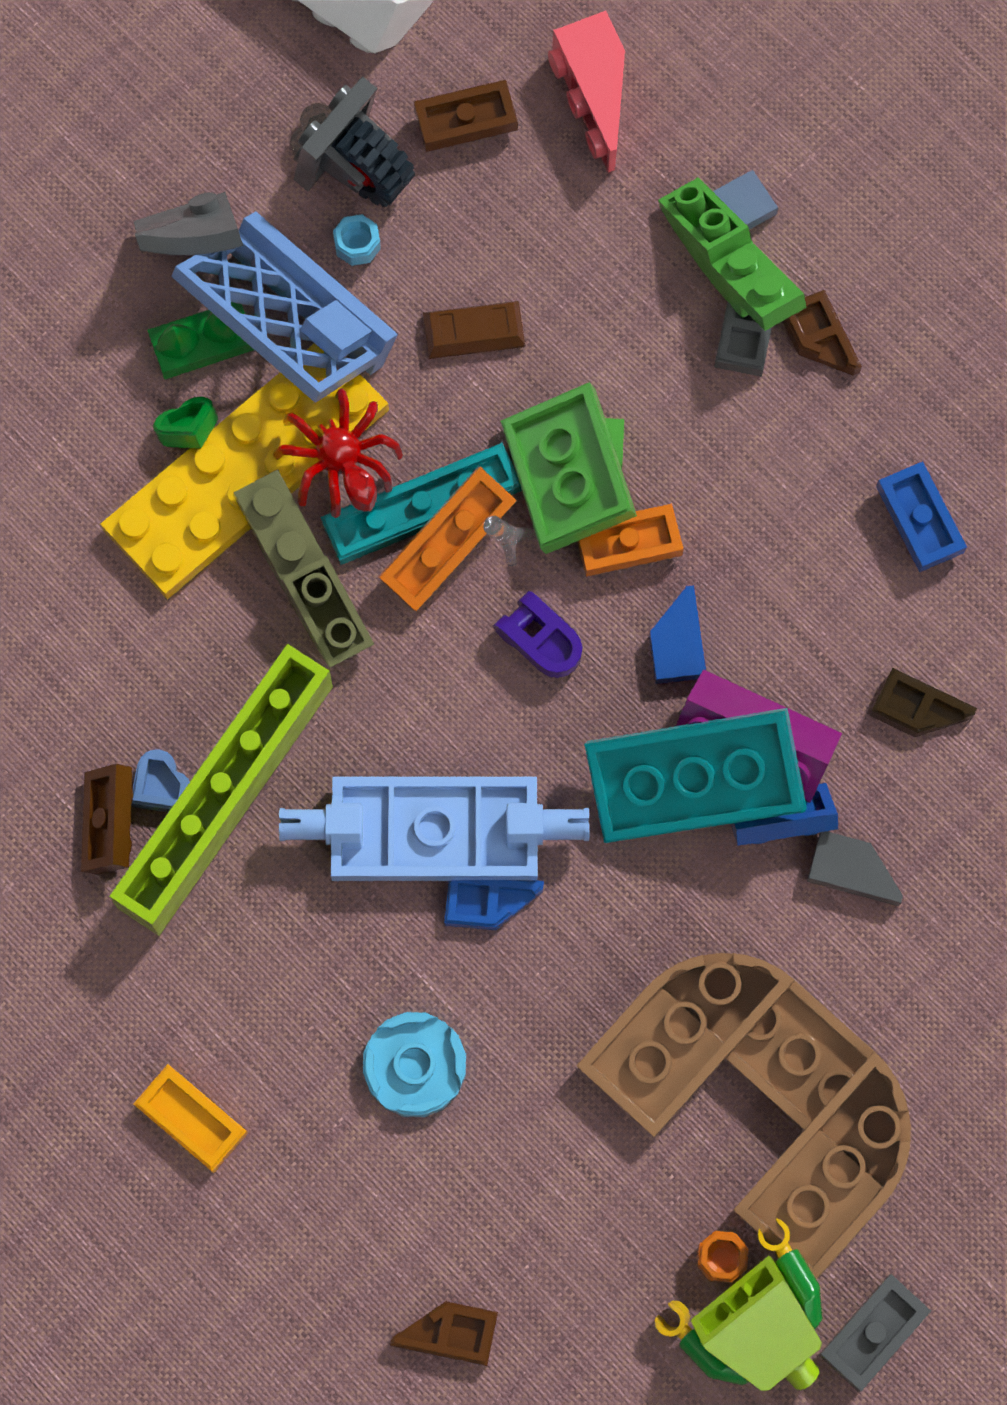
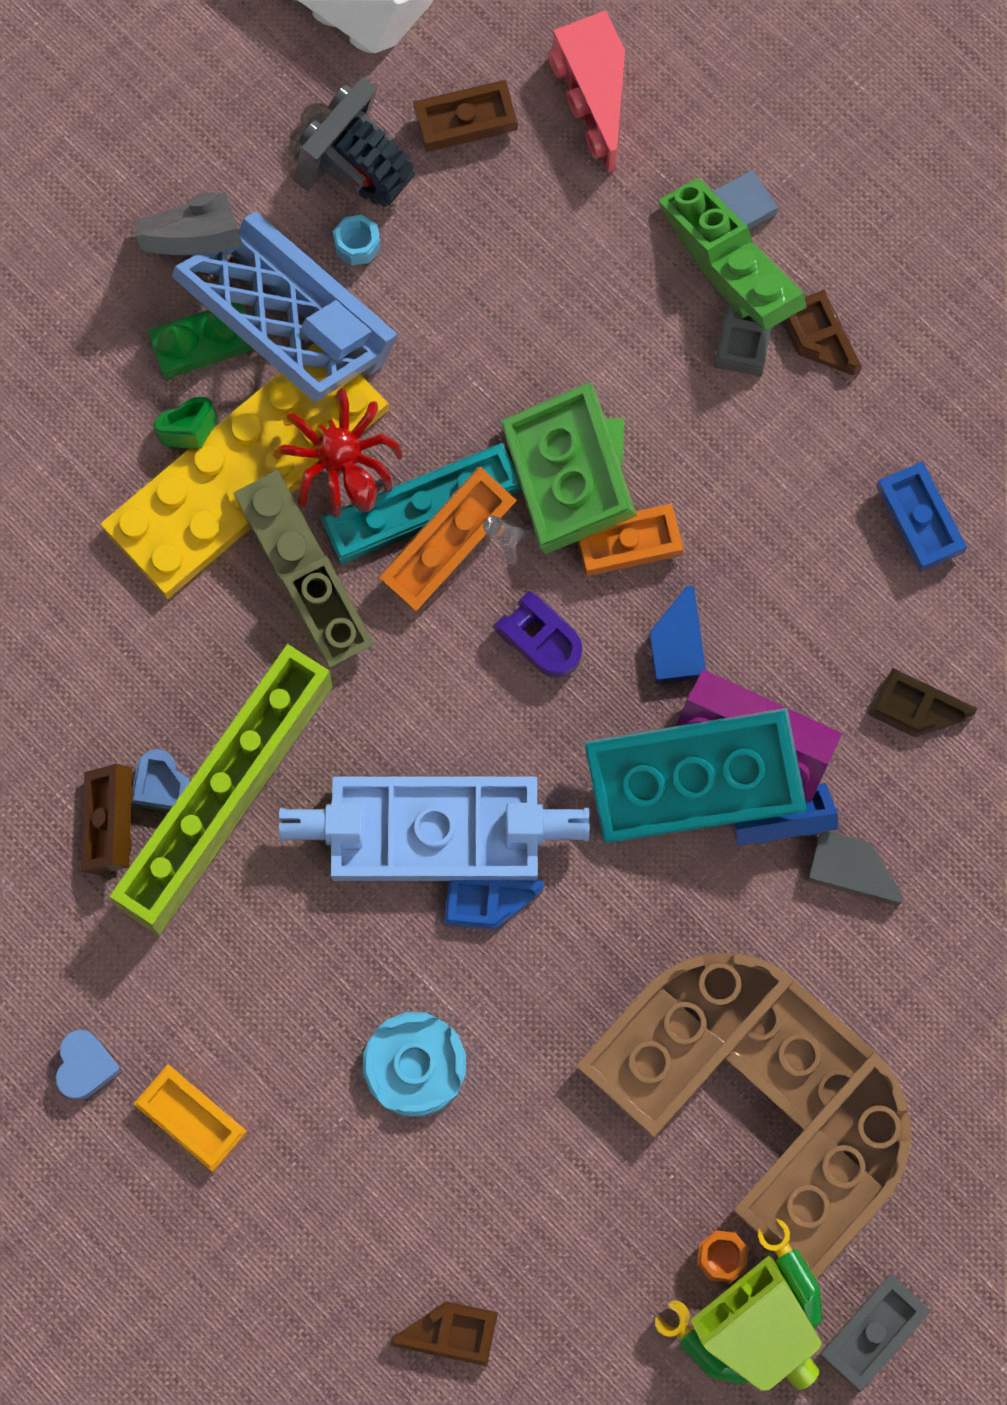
(85, 1065): none -> medium blue tile
(474, 329): reddish brown tile -> none

